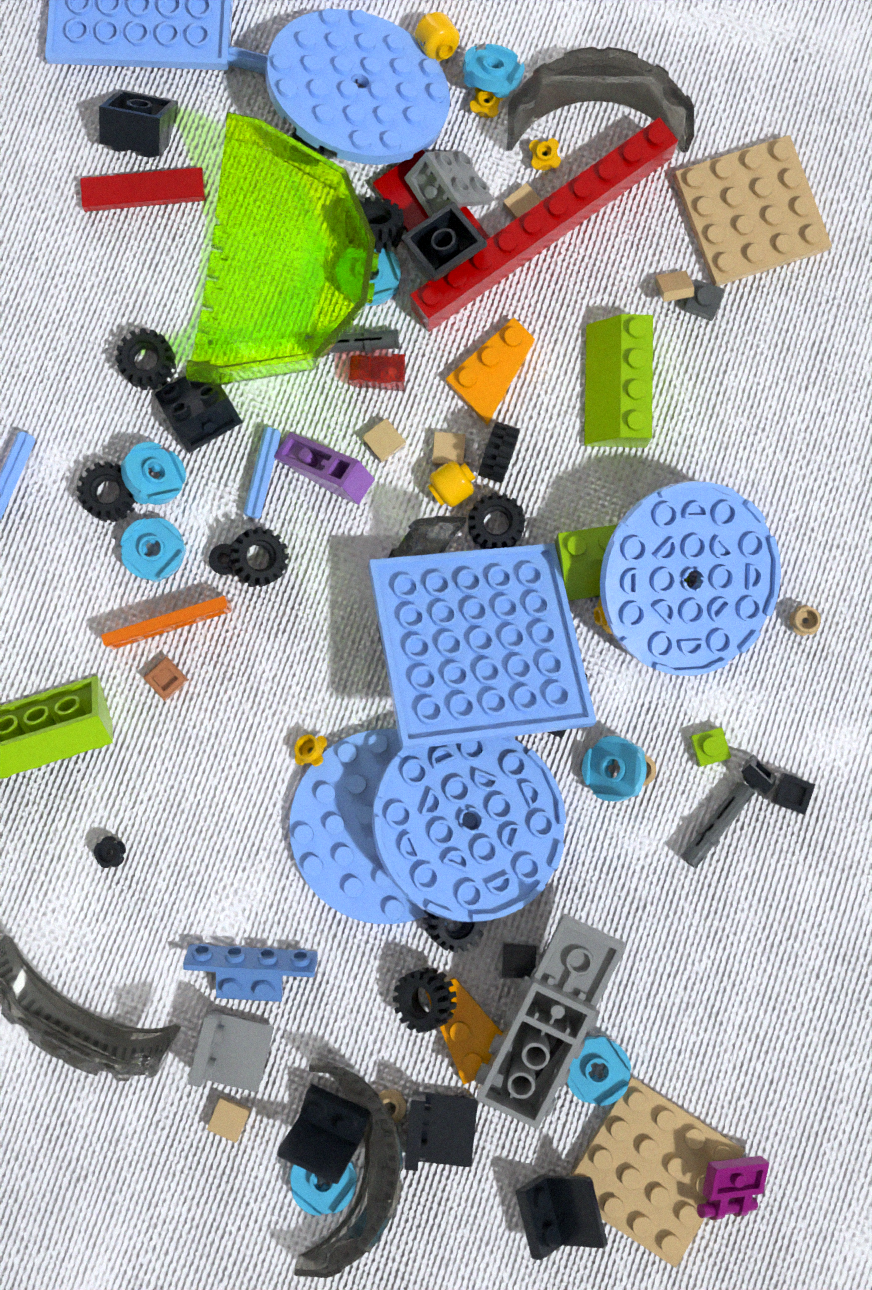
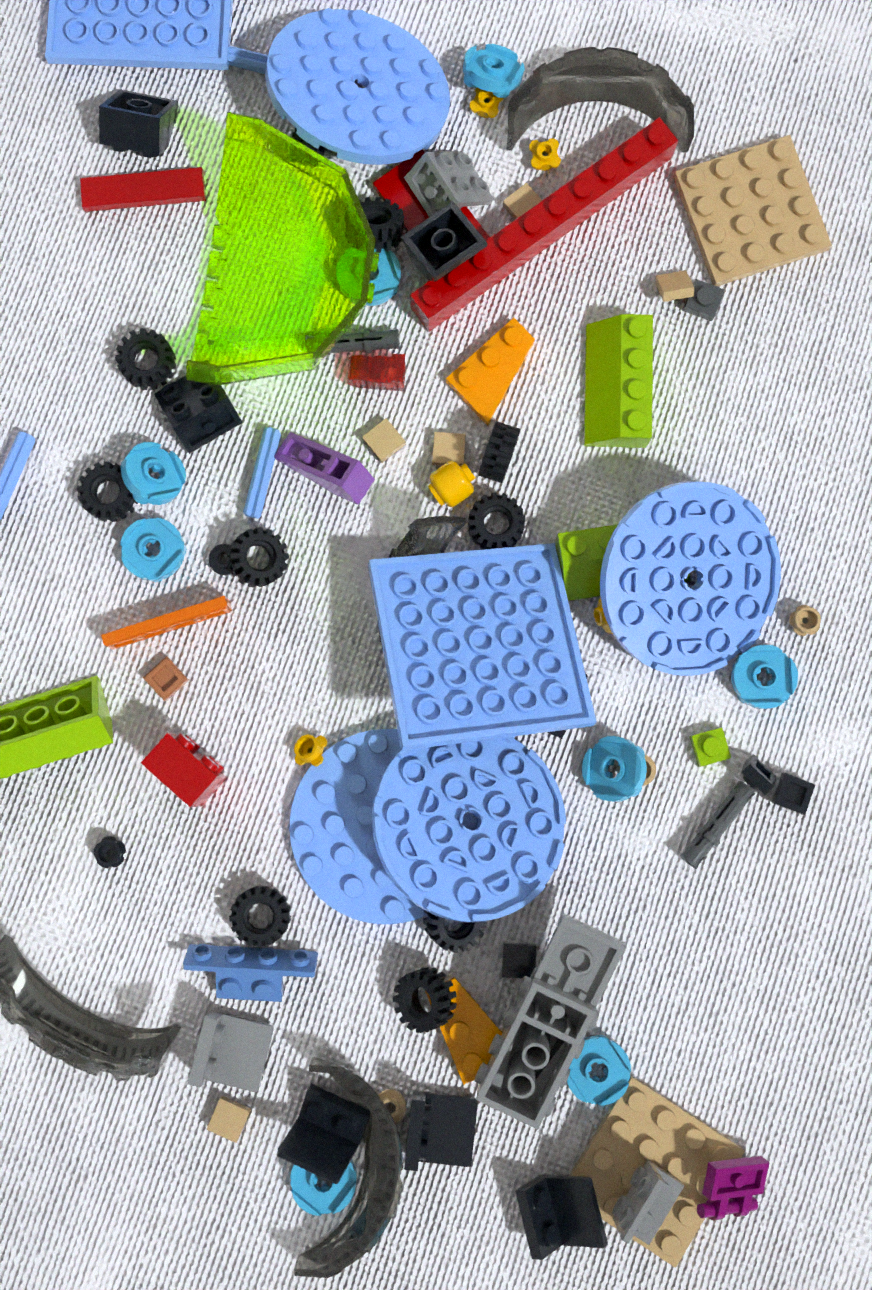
(185, 769): none -> red brick
(241, 922): none -> black tyre
(437, 35): yellow head -> none
(646, 1203): none -> light grey bracket
(751, 690): none -> medium azure plate

